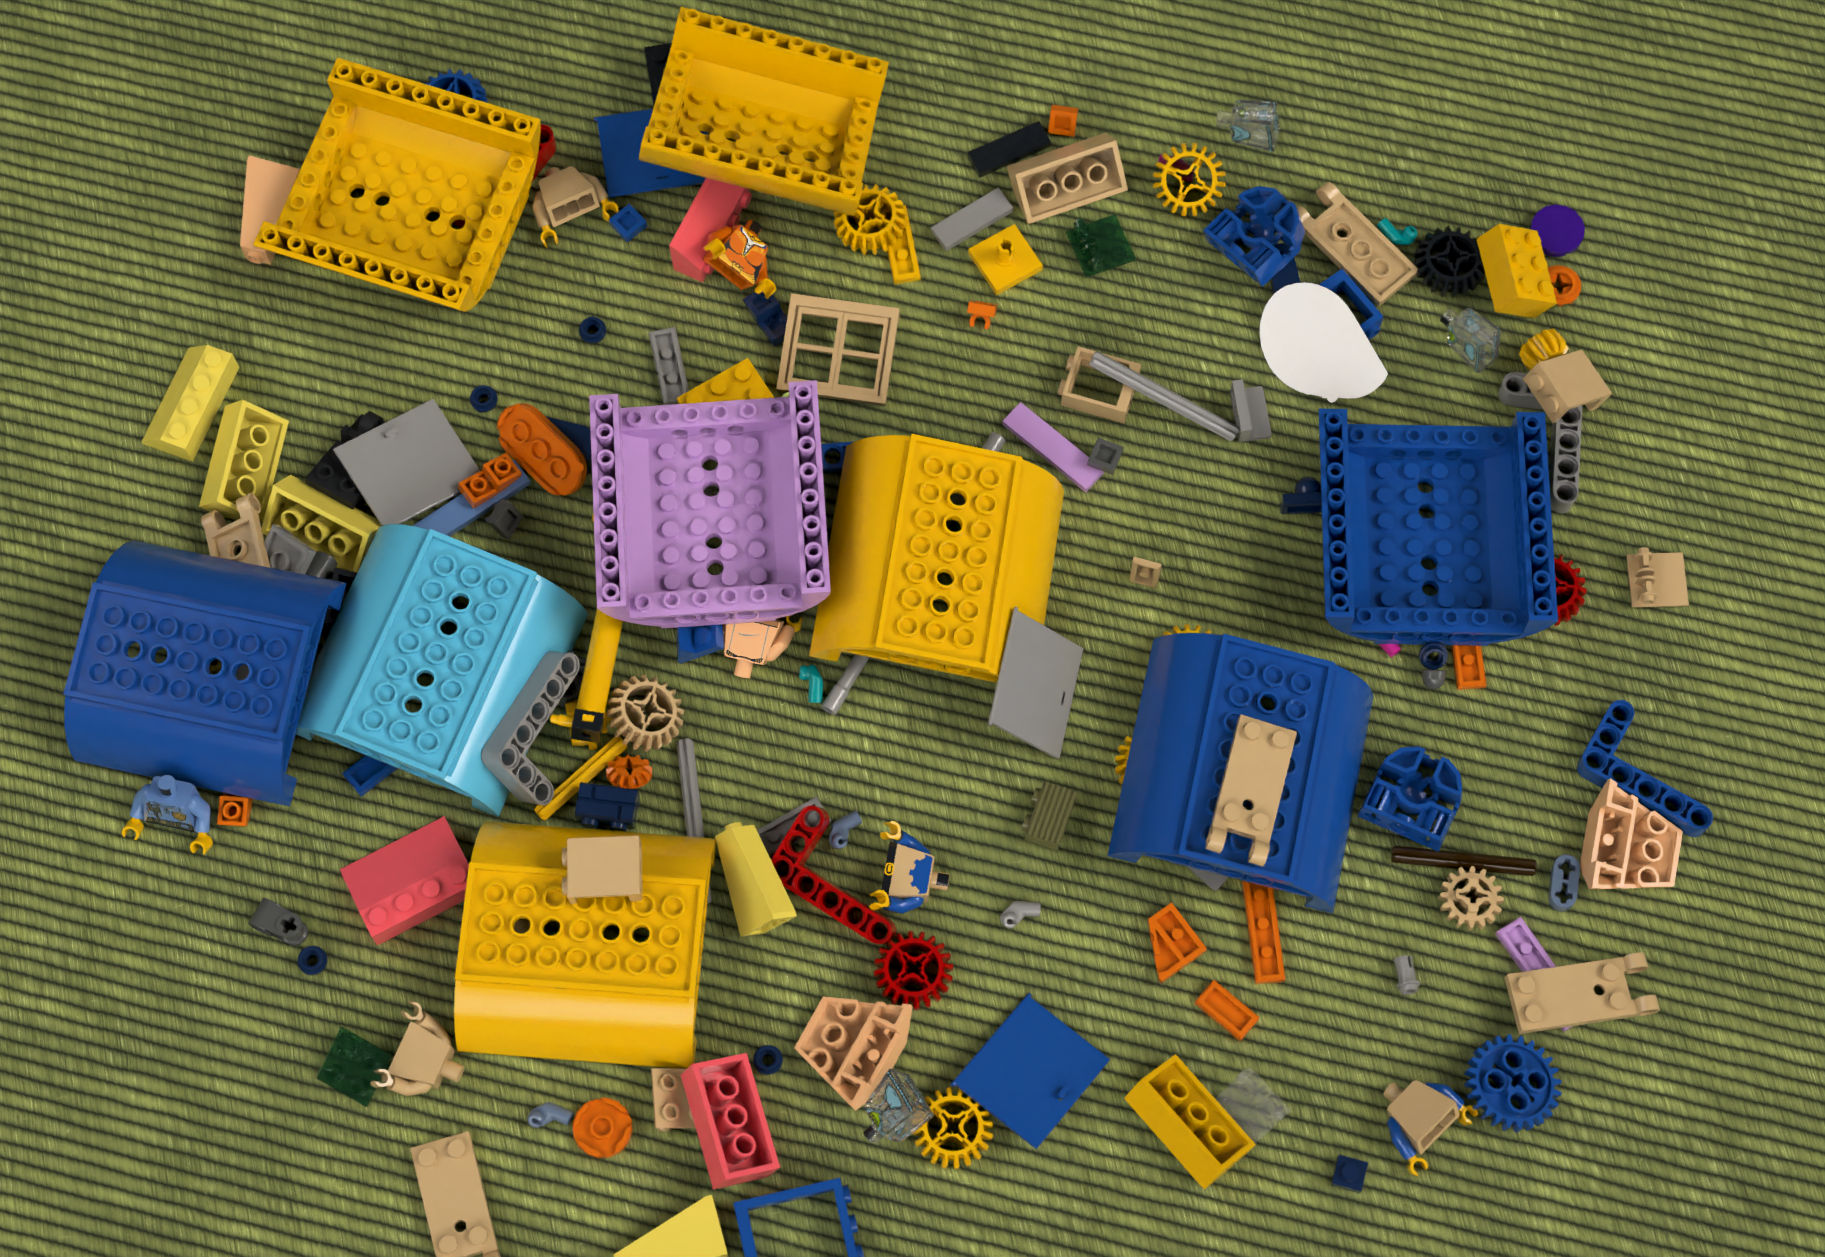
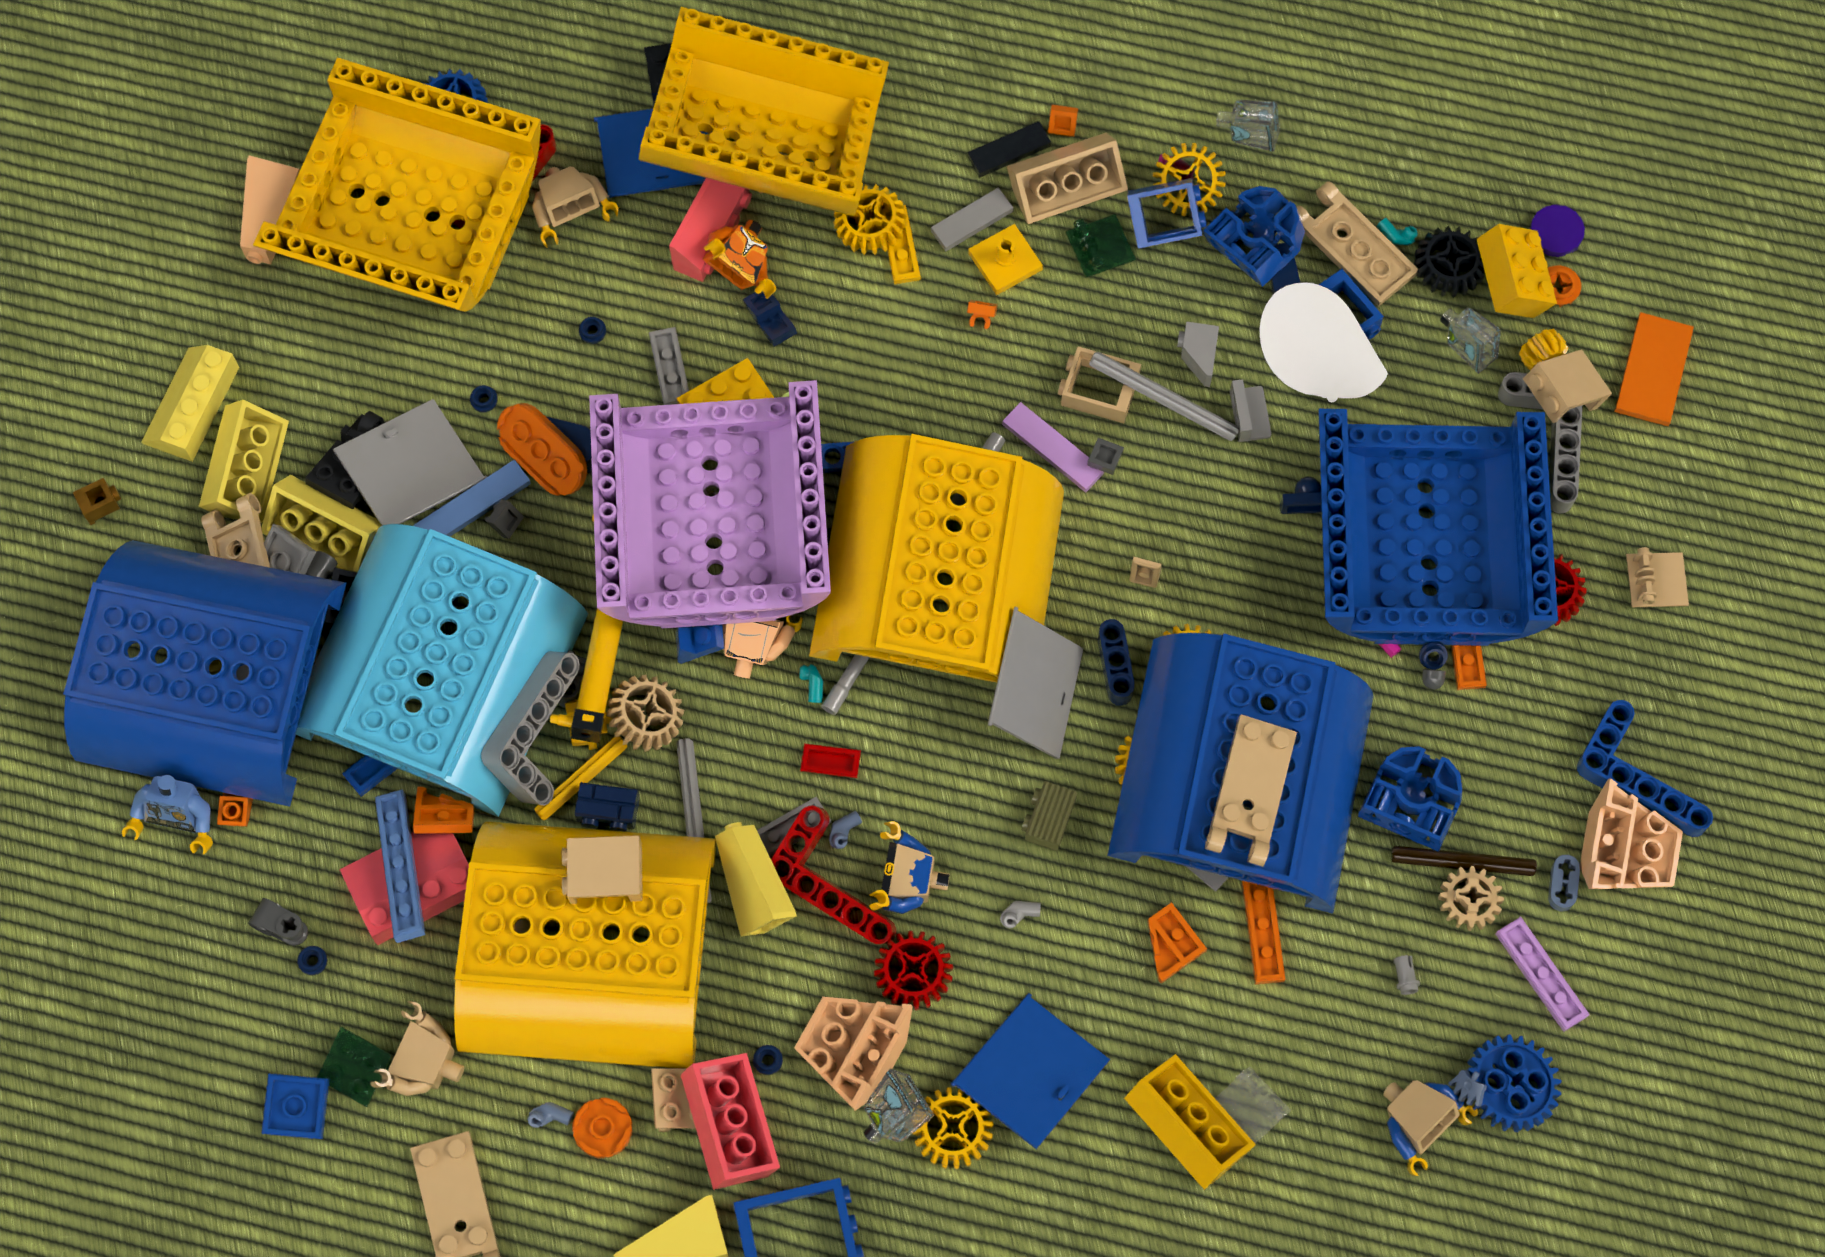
(97, 500): none -> pearl gold brick
(295, 1106): none -> blue tile
(399, 866): none -> medium blue tile
(441, 814): none -> orange wing
(489, 482): orange slope -> none
(619, 777): orange gear -> none
(628, 223): blue tile -> none
(830, 760): none -> red tile
(844, 312): tan window -> none
(1116, 649): none -> dark blue beam
(1138, 219): none -> blue window
(1199, 349): none -> light grey slope
(1227, 1010): orange tile -> none
(1349, 1173): dark blue plate -> none
(1468, 1087): none -> sand blue piece
(1567, 996): tan hinge -> none
(1654, 369): none -> orange tile

